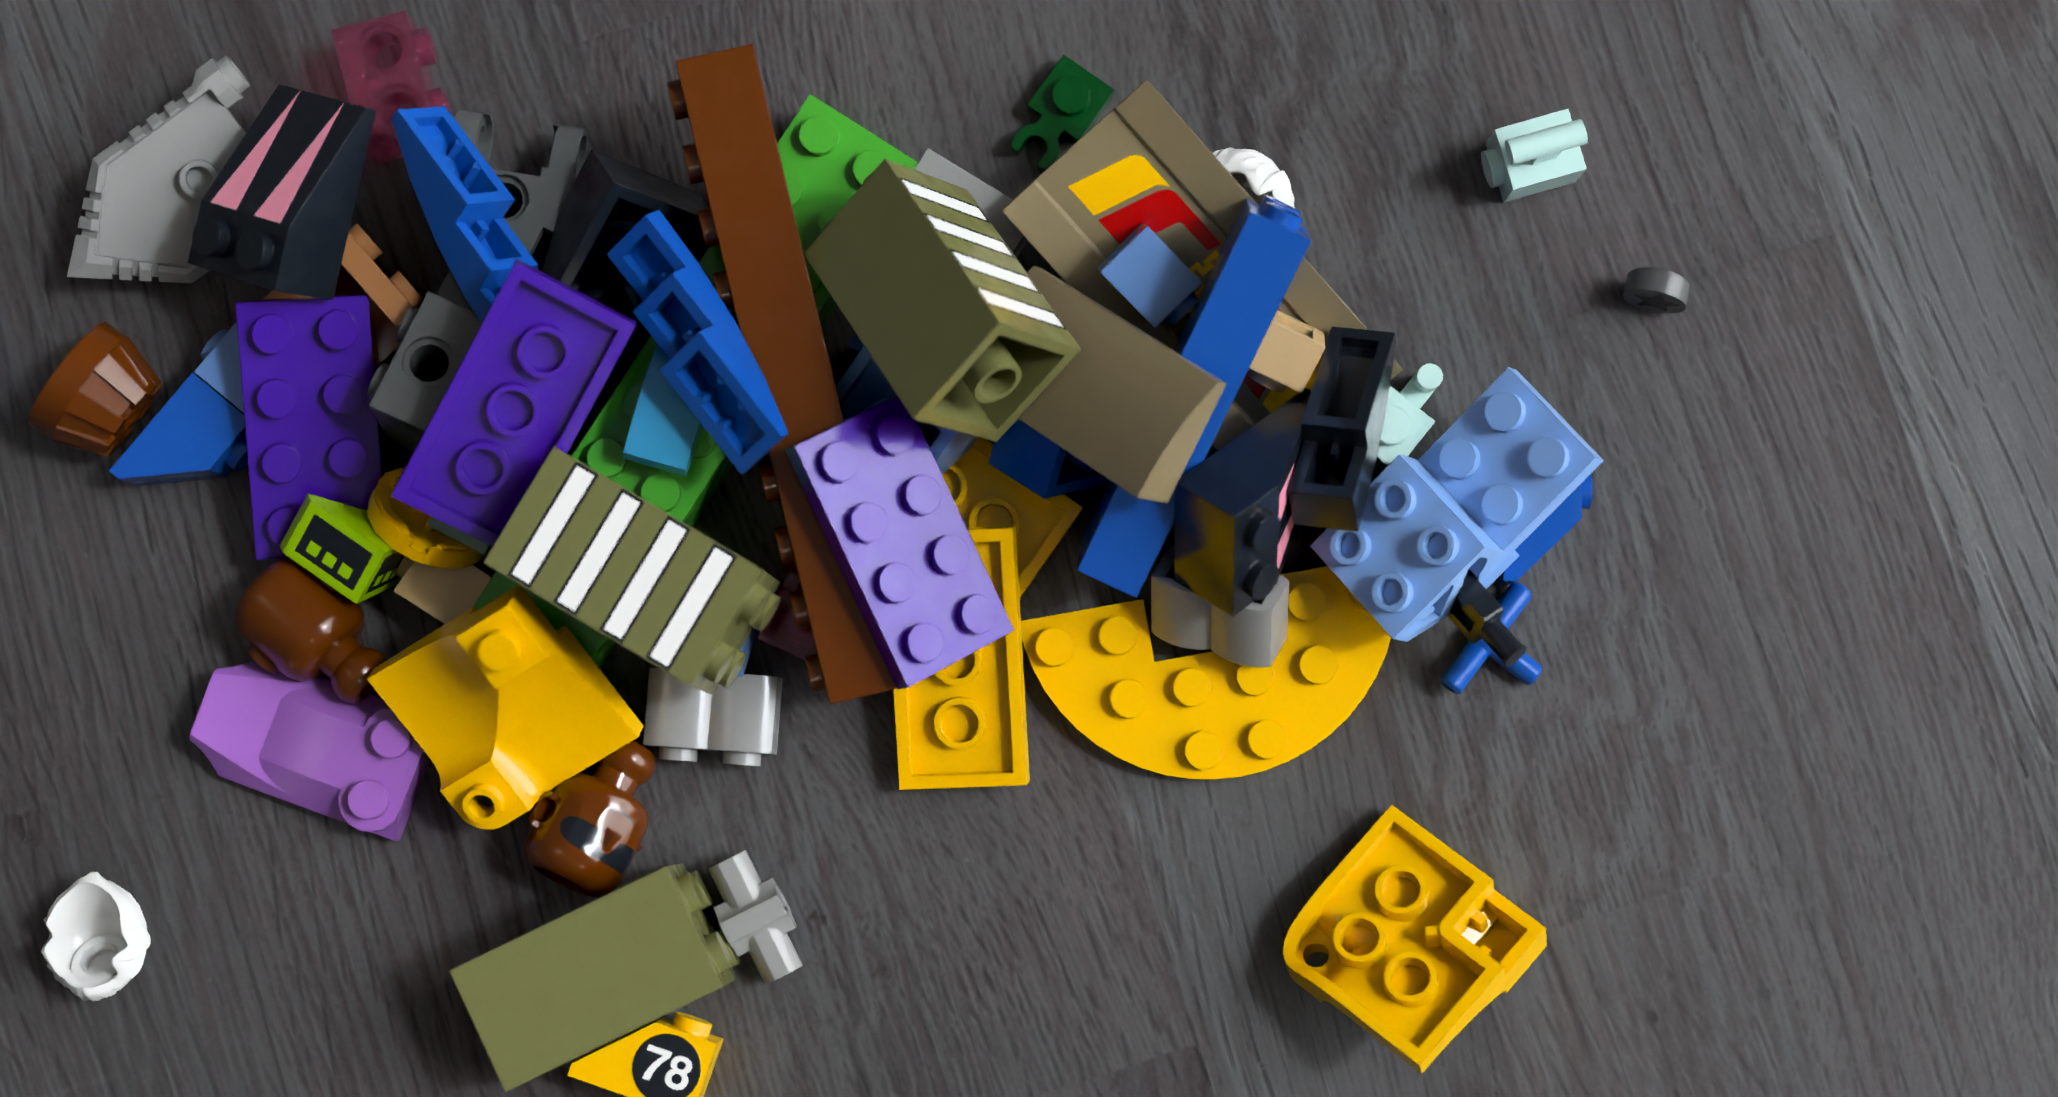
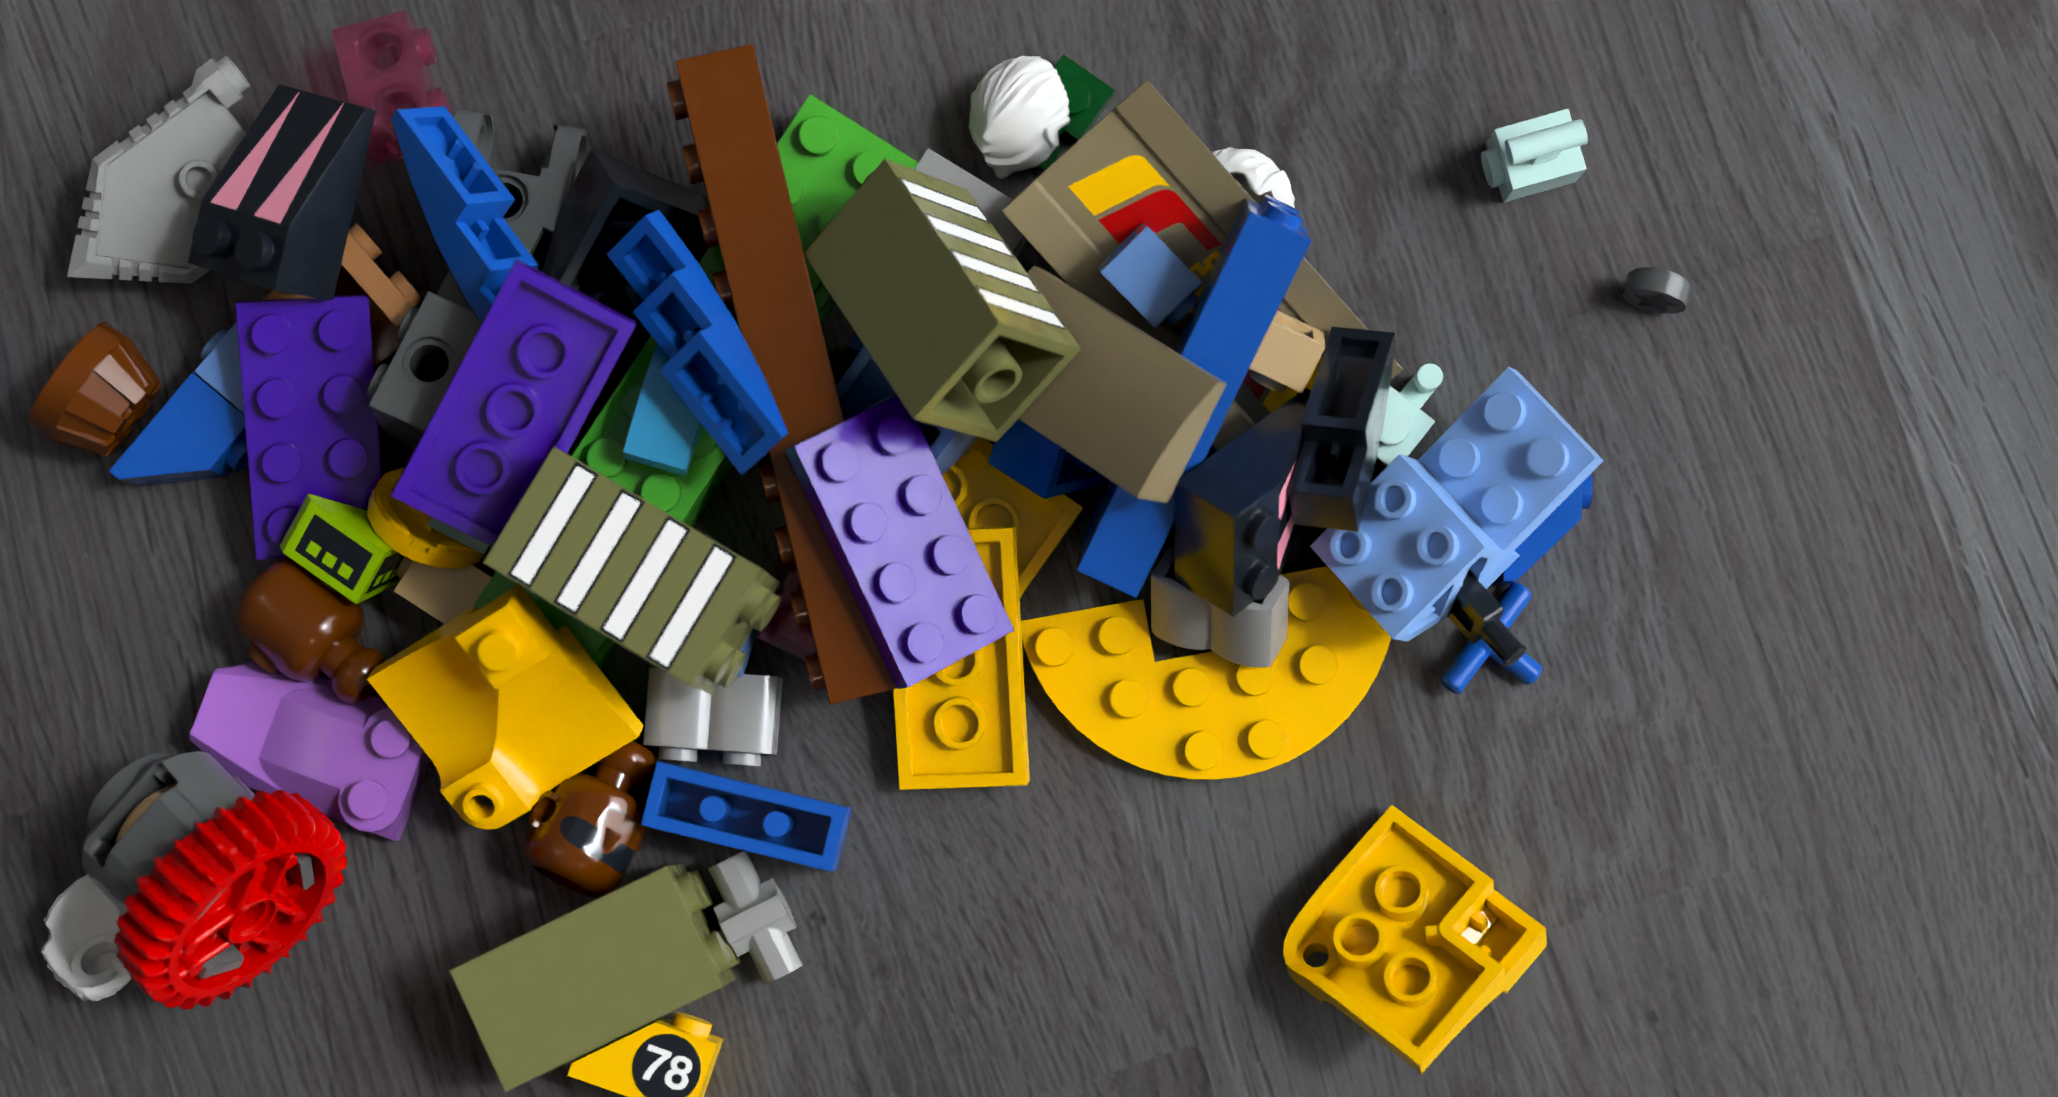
(207, 874): none -> red piece
(746, 816): none -> blue brick
(1018, 114): none -> white hair

